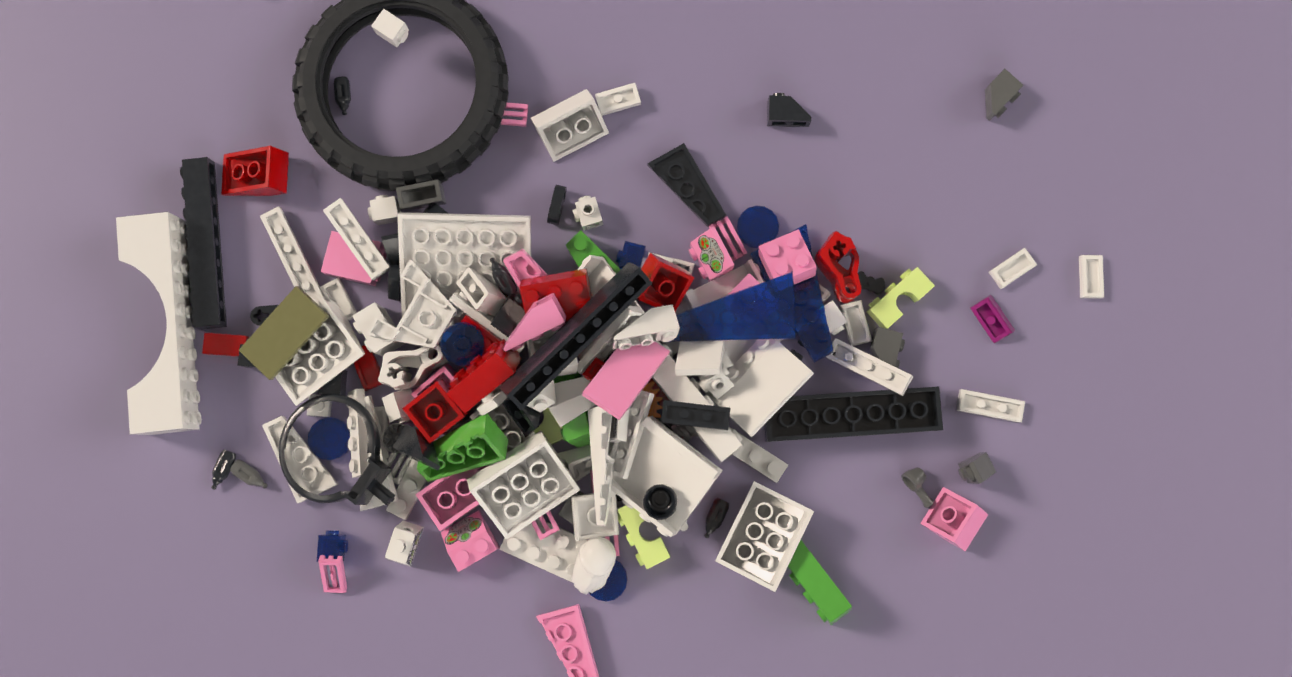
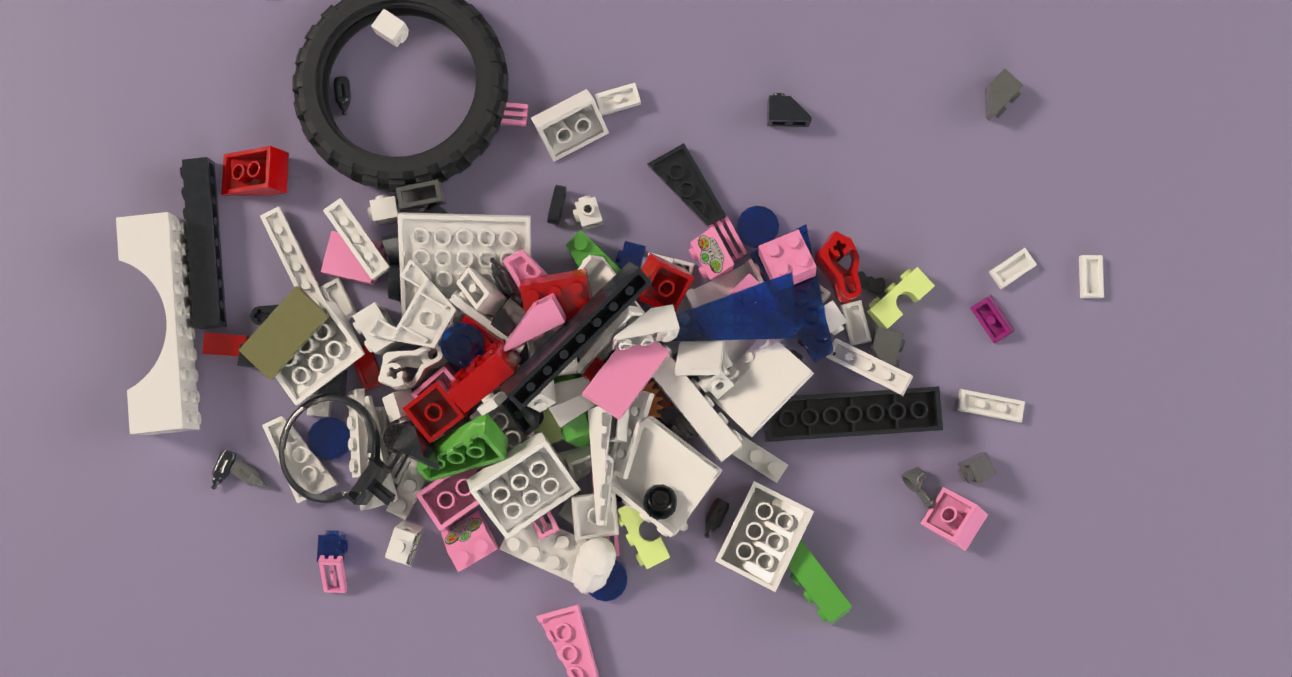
(695, 415): black plate -> none

